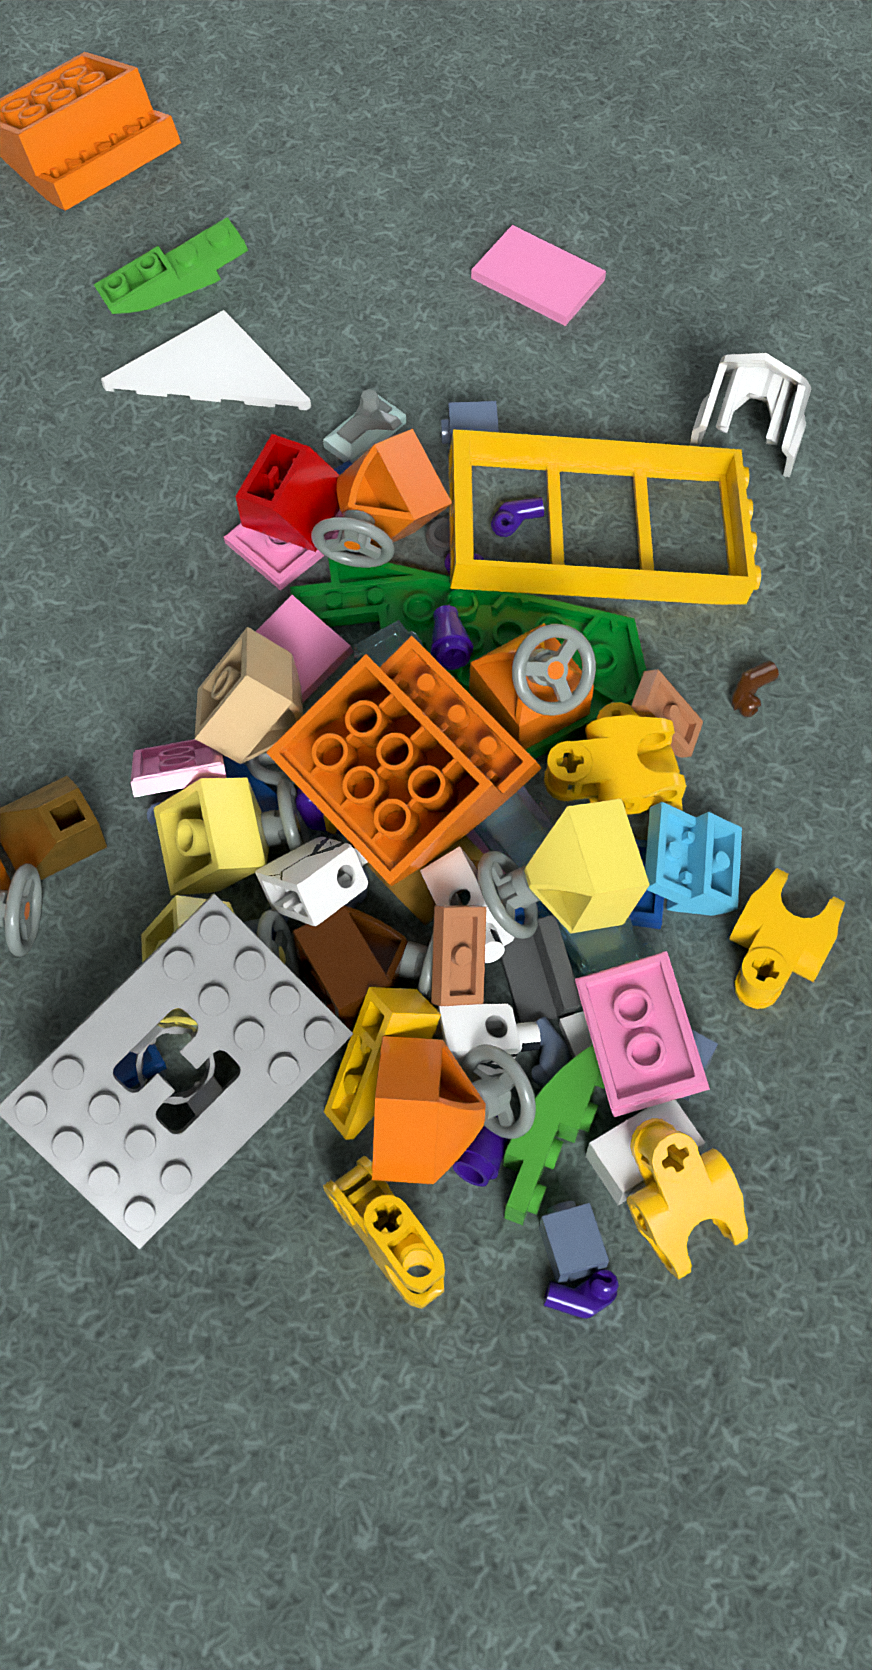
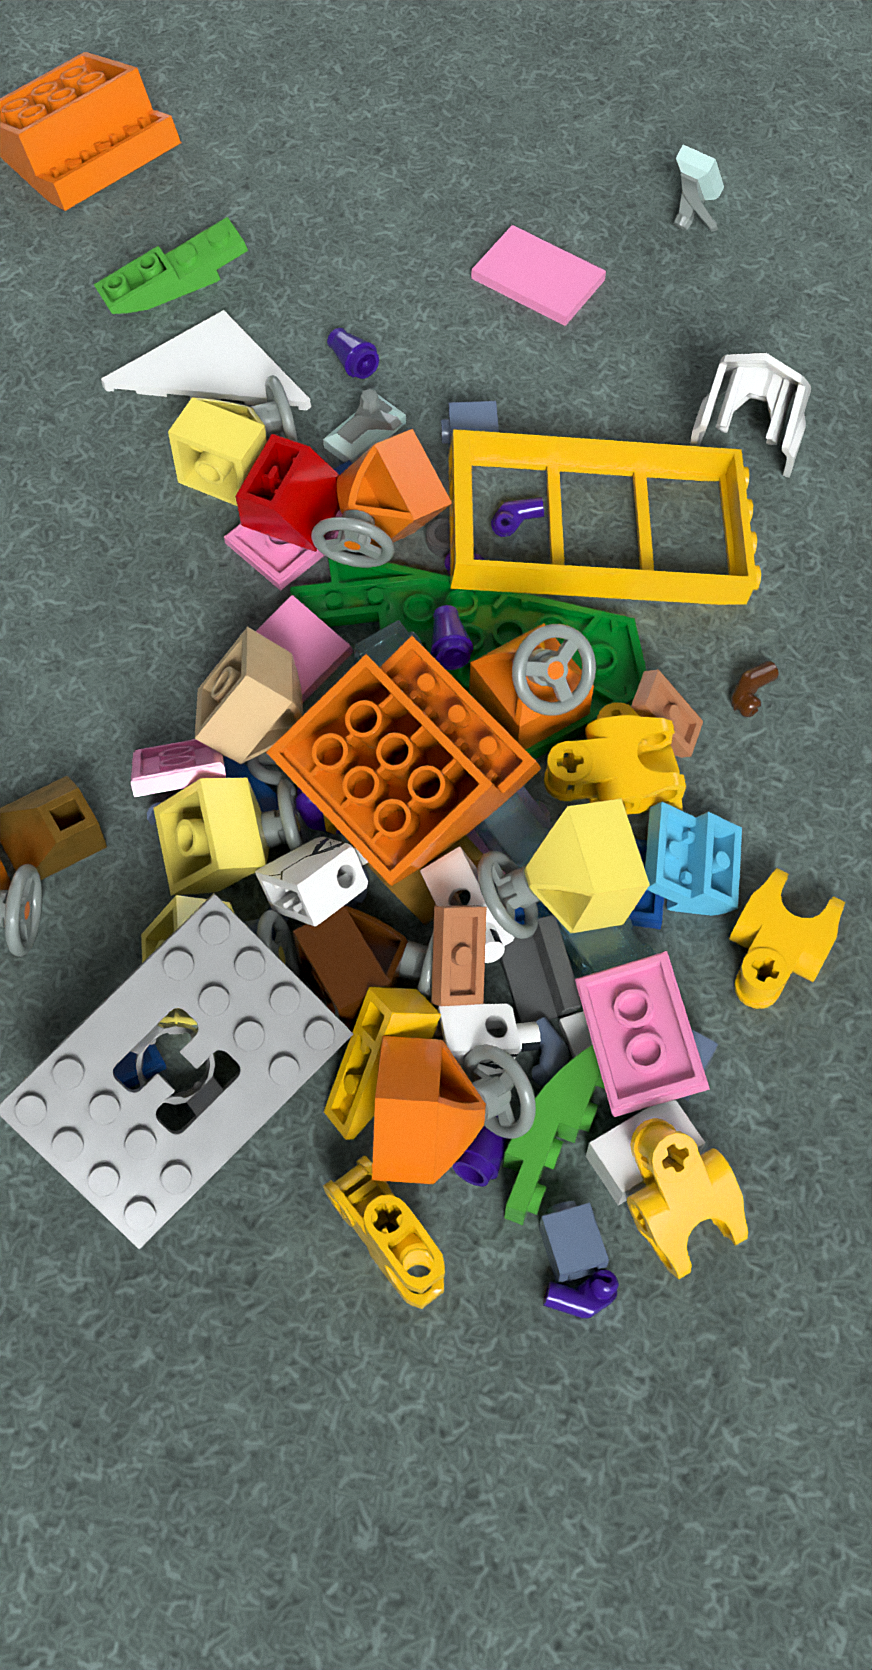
(221, 440): none -> light yellow piece
(355, 354): none -> dark purple cone
(699, 183): none -> piece

